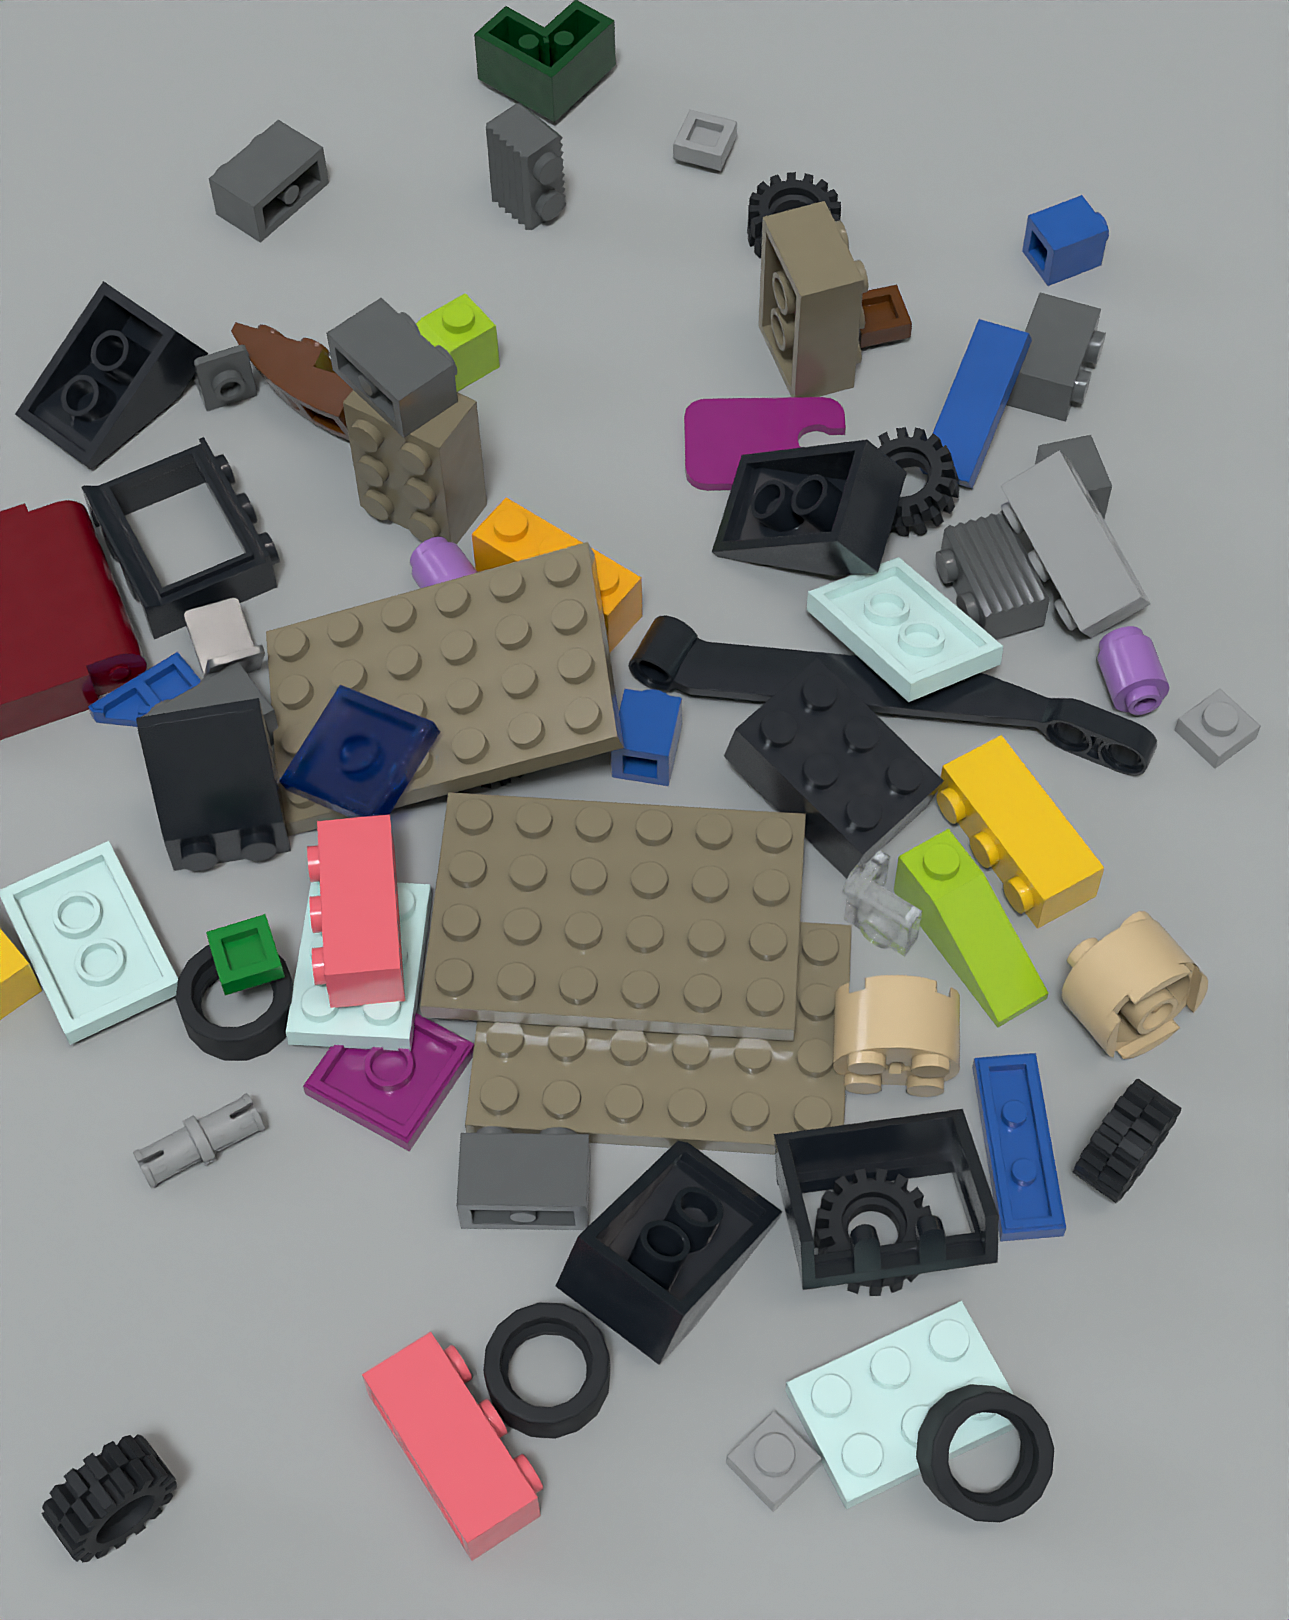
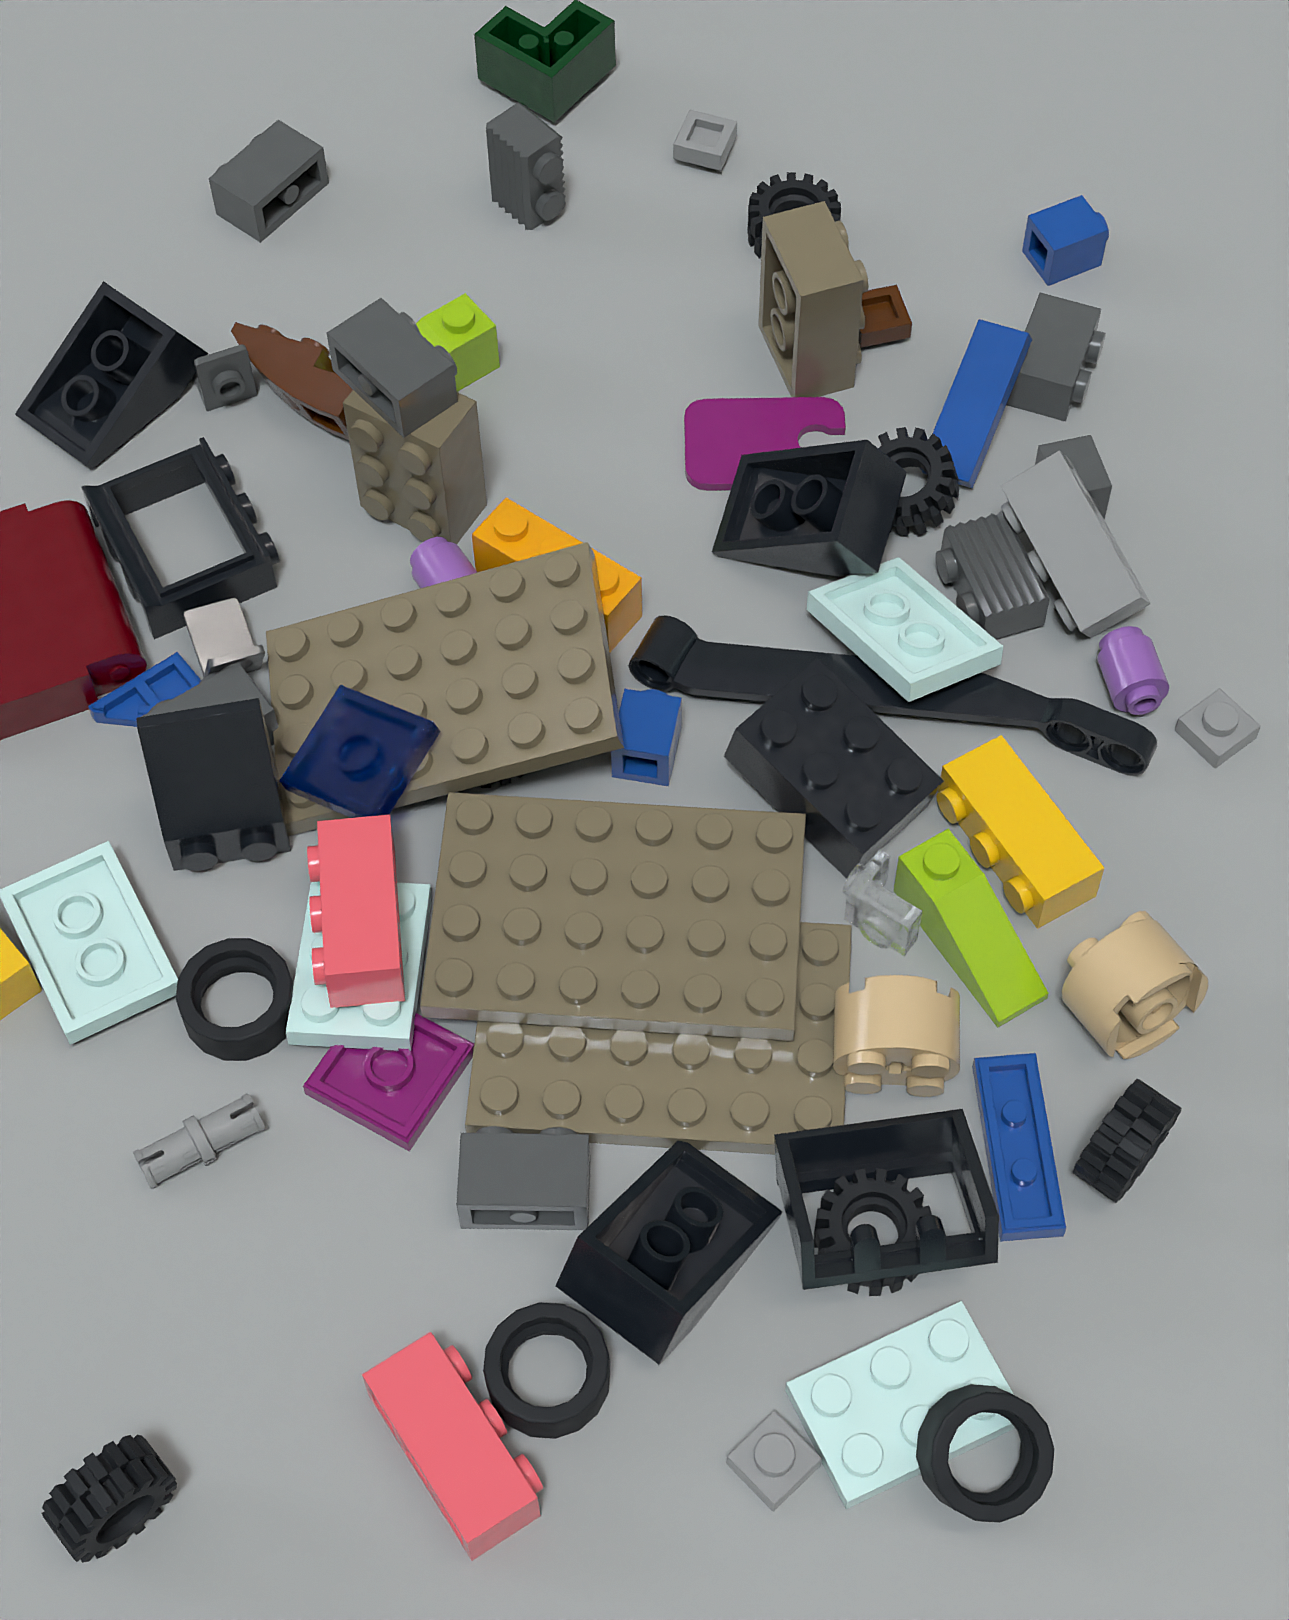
(245, 954): green plate -> none

